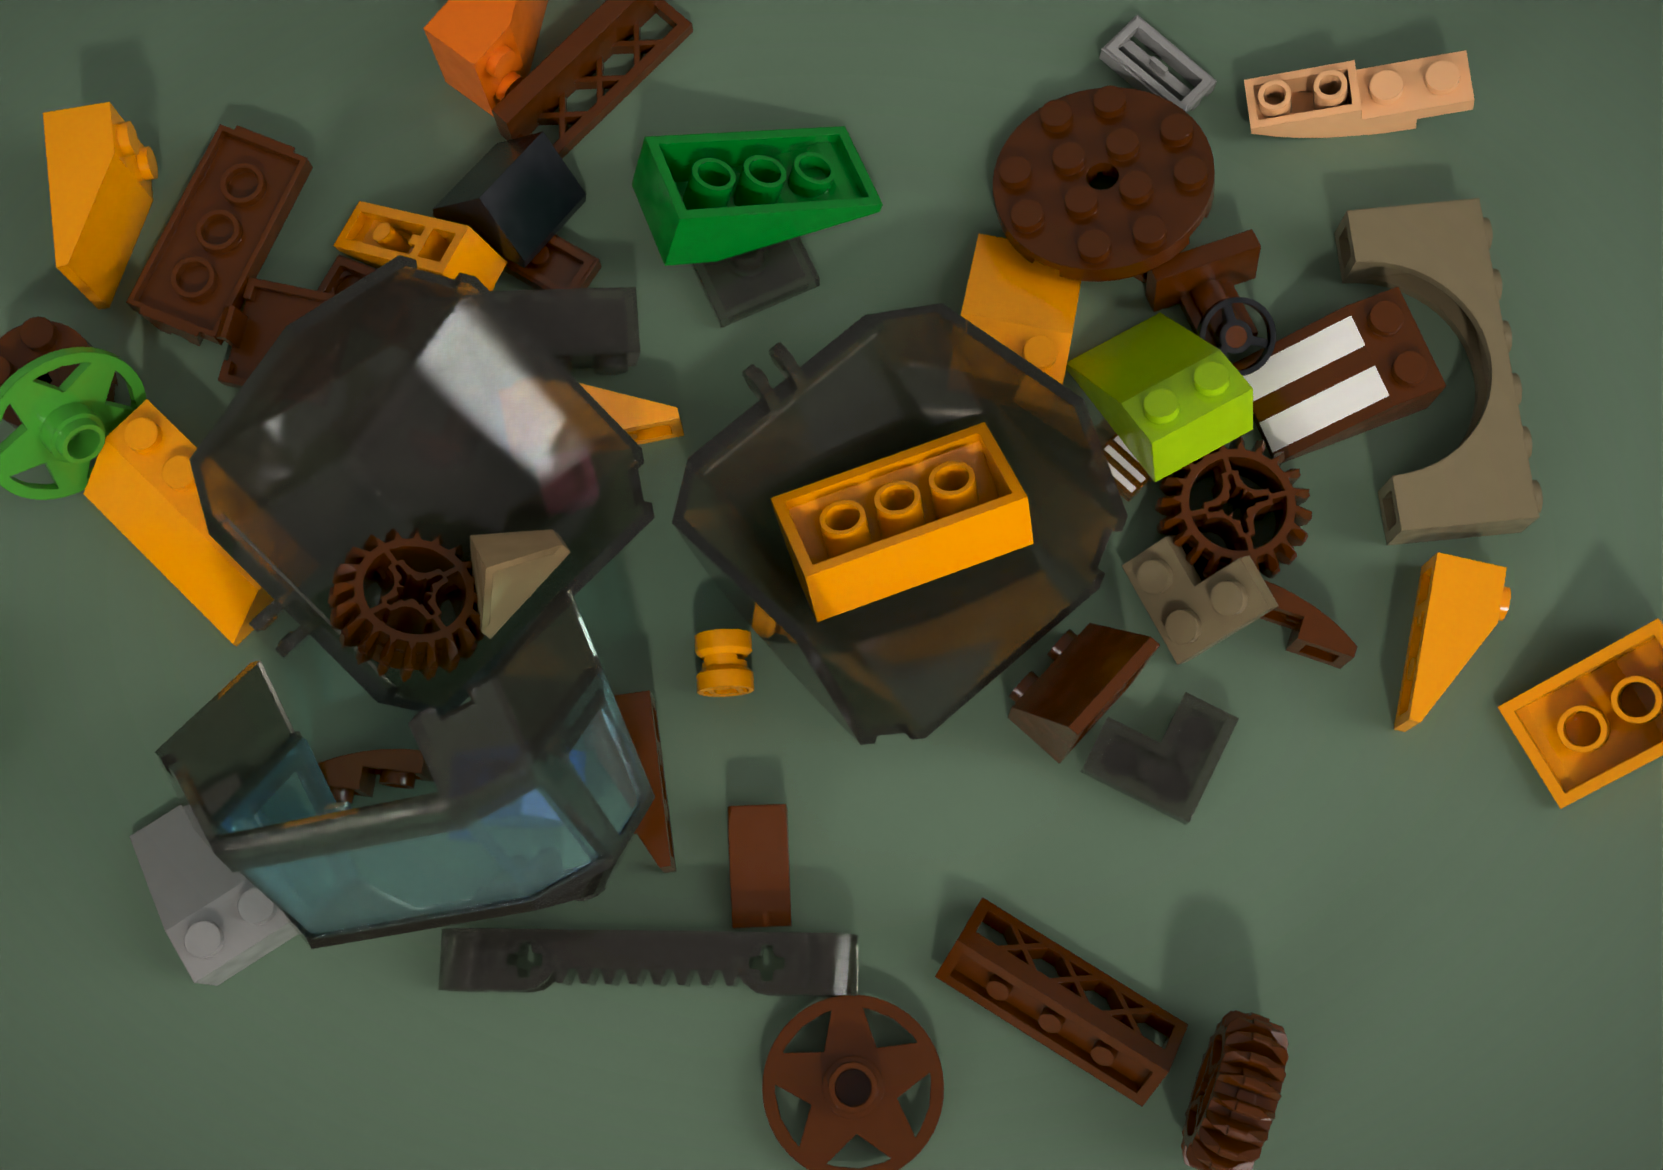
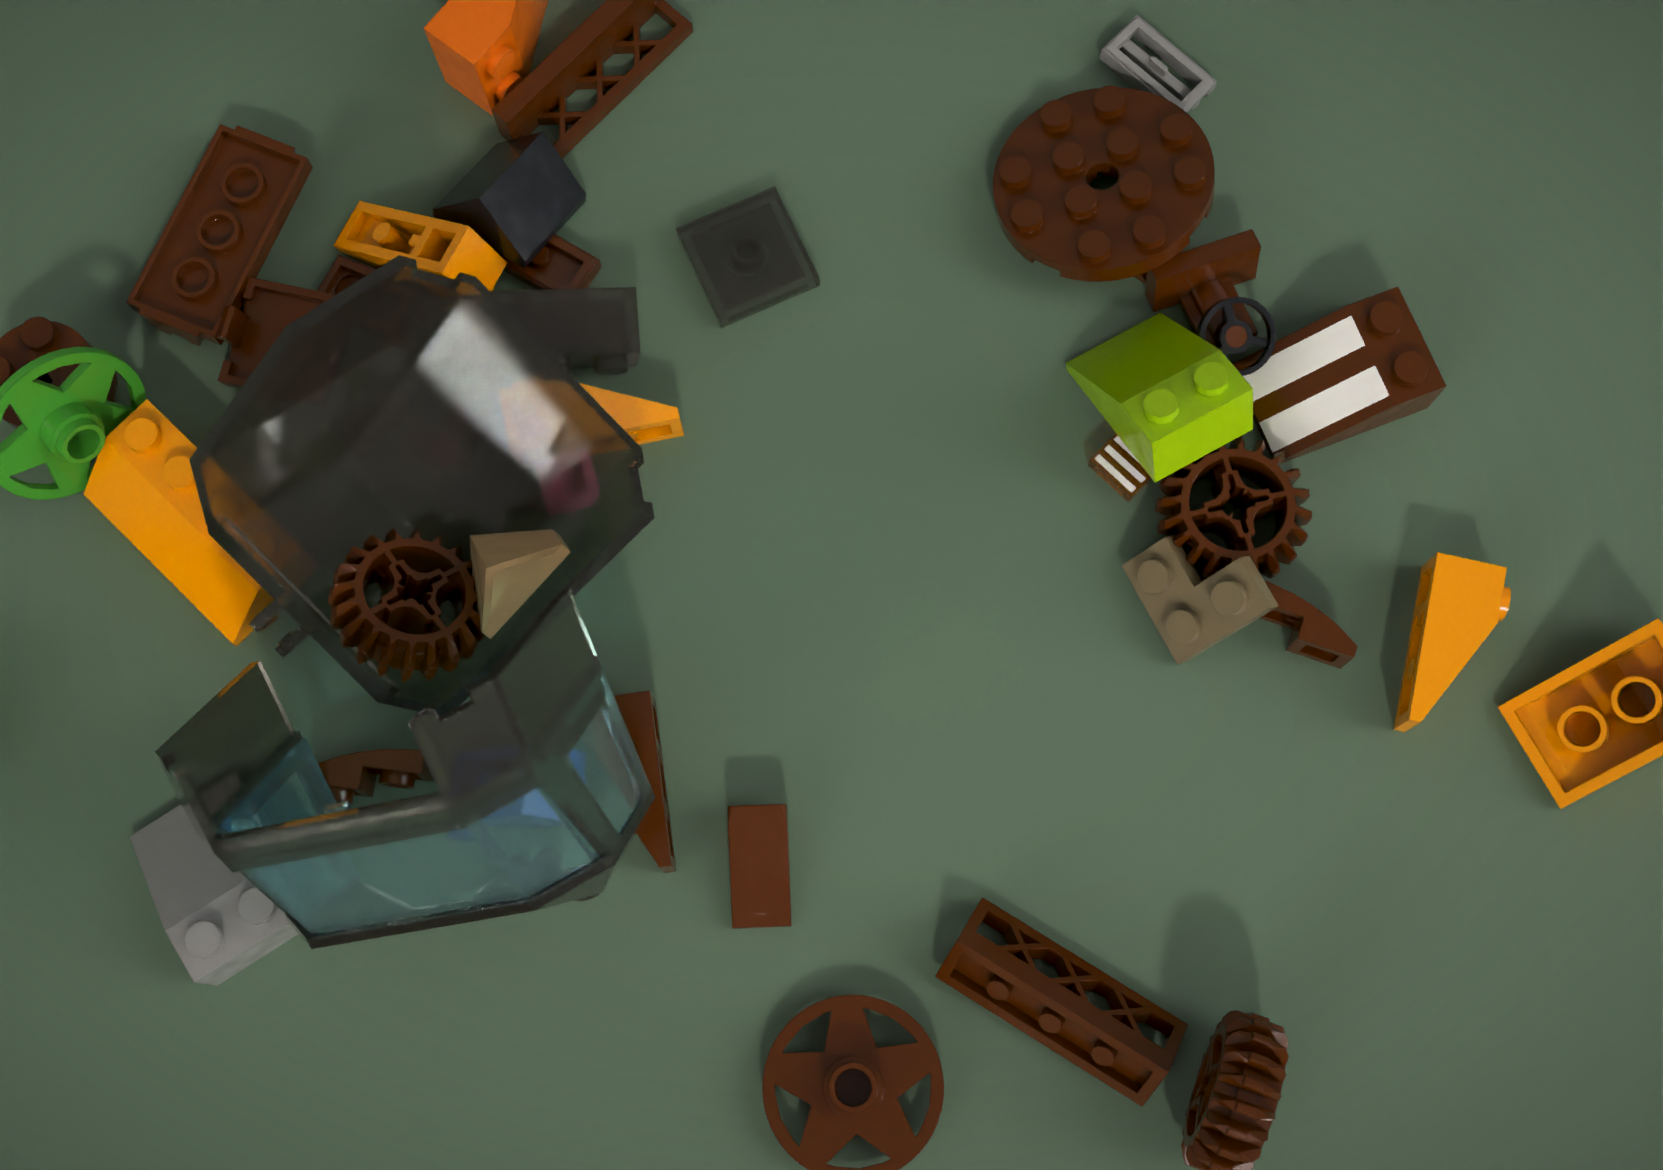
(97, 195): light orange slope -> none
(488, 959): clear smoke gear -> none
(724, 664): light orange wheel -> none
(748, 189): green slope -> none
(863, 398): clear smoke windscreen -> none
(903, 521): light orange slope -> none
(1022, 304): light orange slope -> none
(1079, 685): reddish brown slope -> none
(1167, 772): clear smoke plate -> none
(1354, 102): light nougat slope -> none
(1445, 262): dark tan arch -> none

